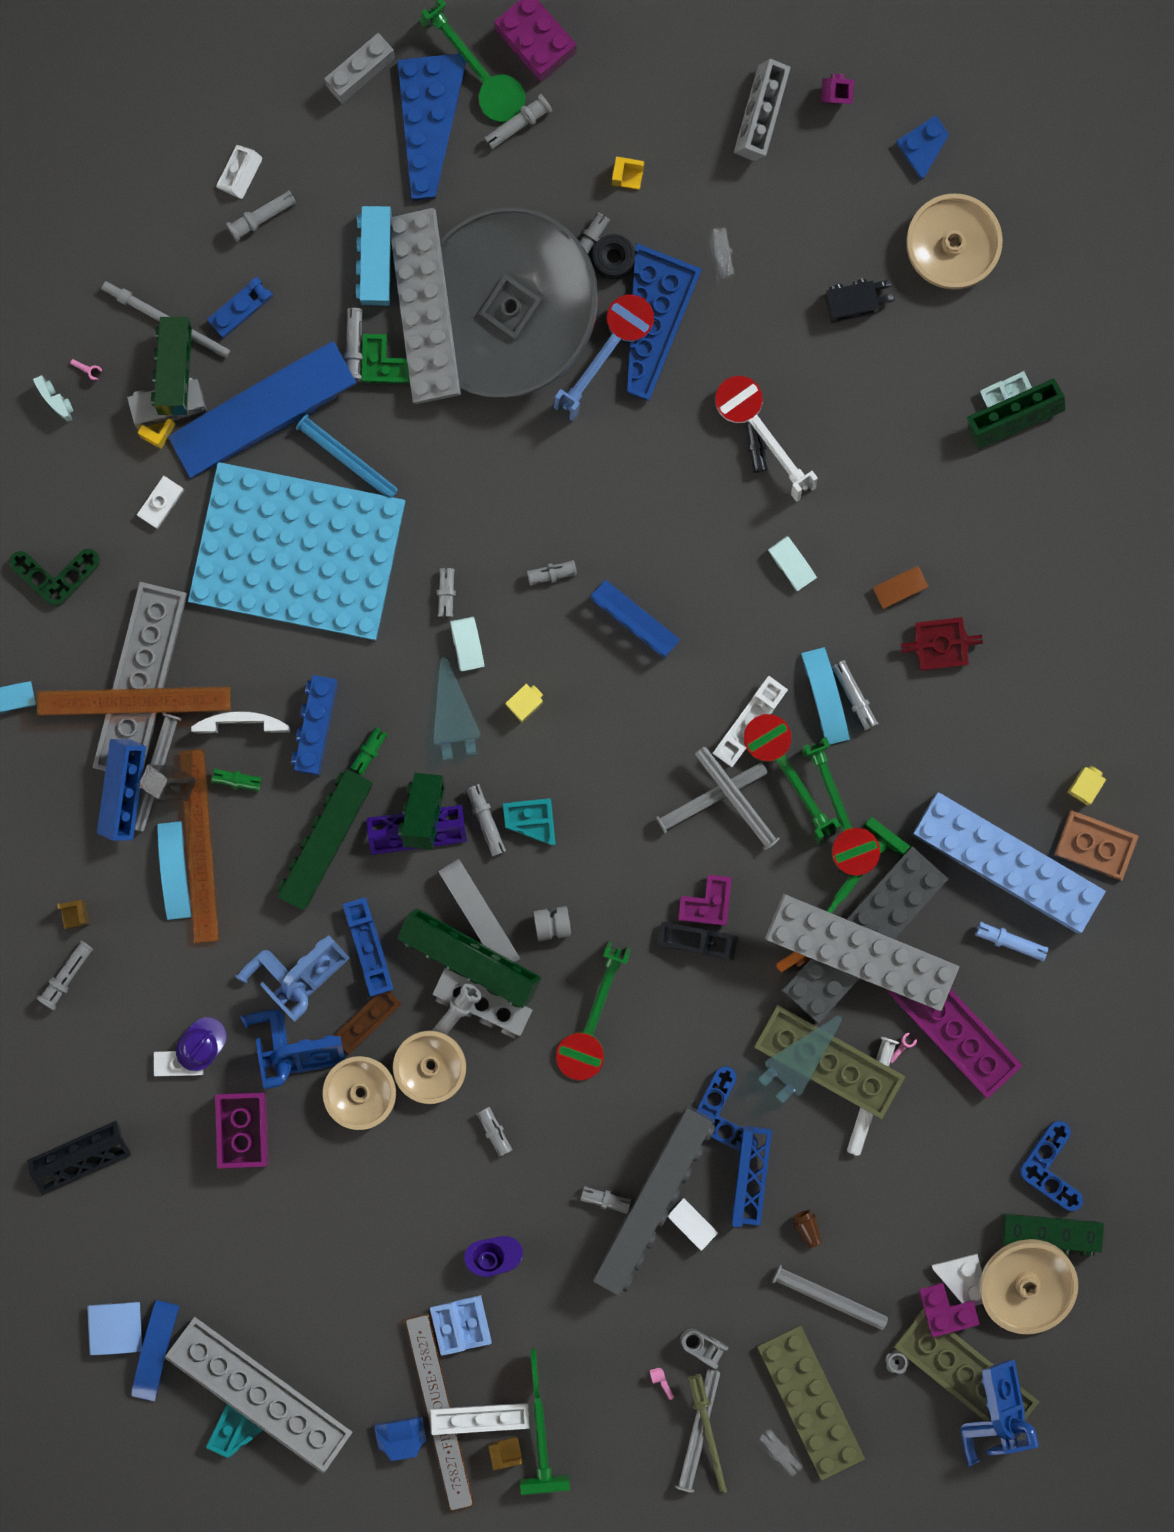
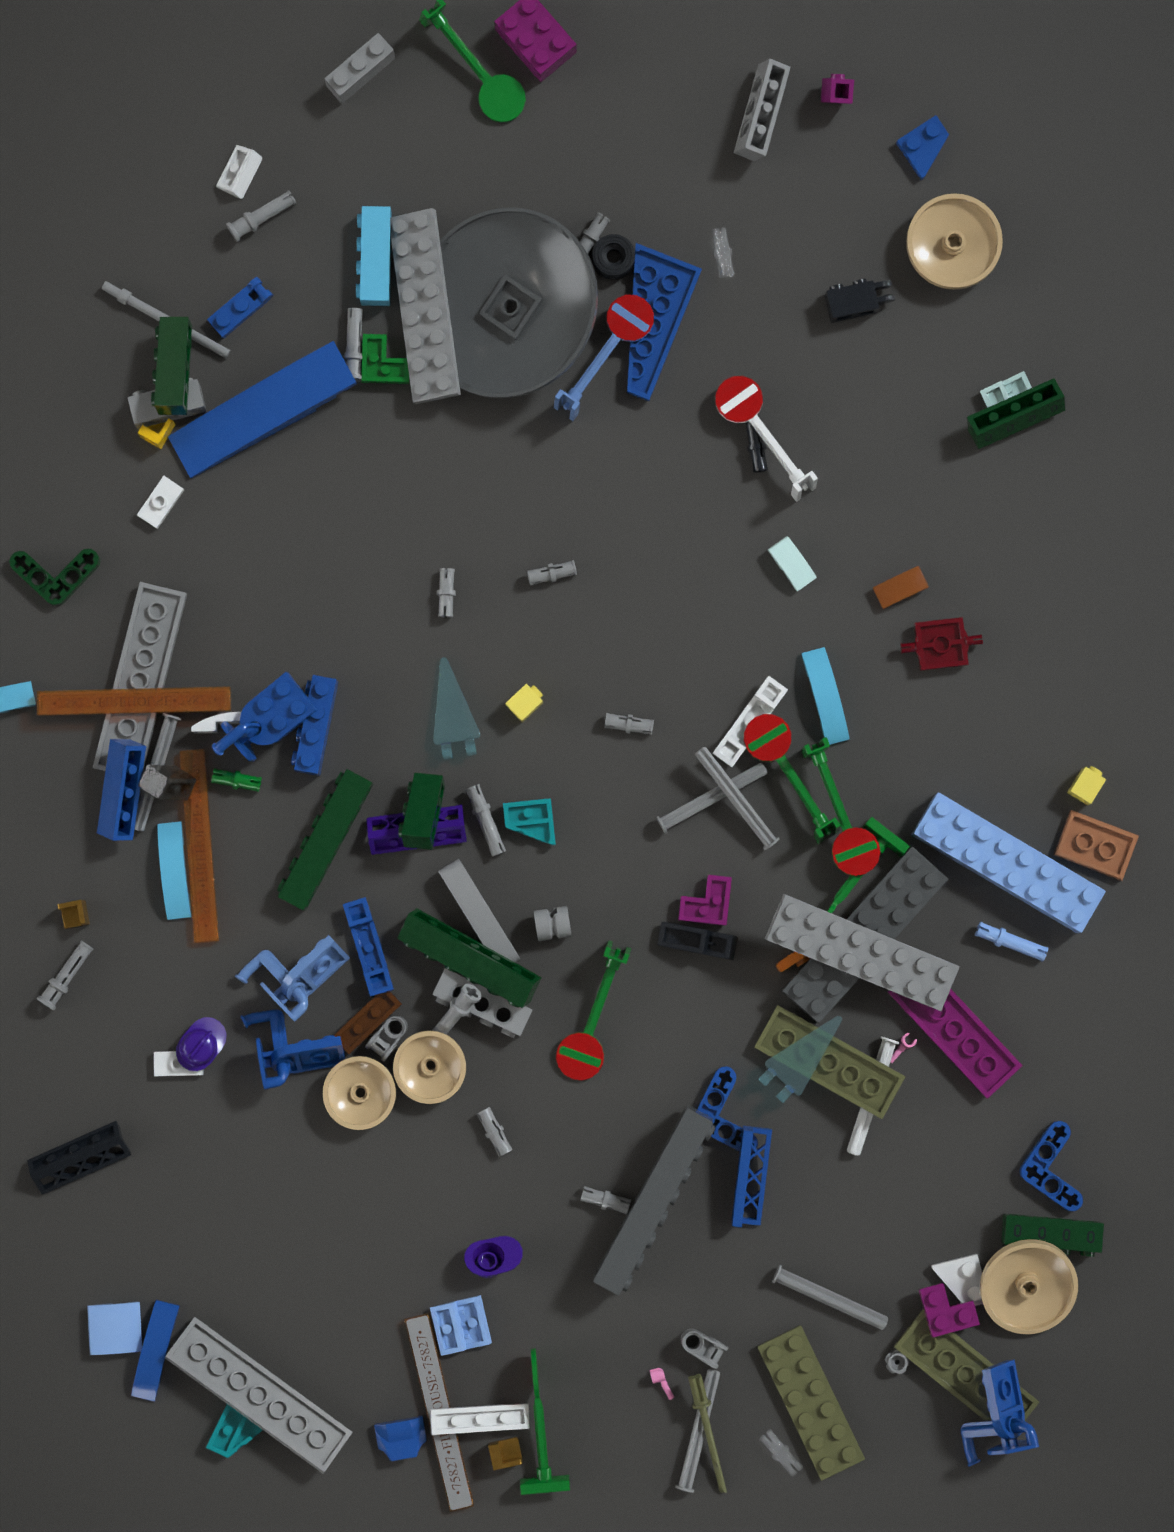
(57, 402): light aqua slope -> none
(87, 369): bright pink hand -> none
(242, 1130): magenta brick -> none
(276, 710): none -> blue plate
(297, 551): medium azure plate -> none
(346, 457): dark azure axle -> none
(368, 751): green pin -> none
(387, 1038): none -> light grey piece
(429, 105): blue wing -> none
(467, 643): light aqua slope -> none
(528, 115): light grey pin -> none
(627, 173): yellow panel -> none
(629, 723): none -> light grey pin
(634, 619): blue fence -> none
(692, 1224): white slope -> none
(807, 1226): reddish brown cone -> none
(854, 695): light grey pin -> none

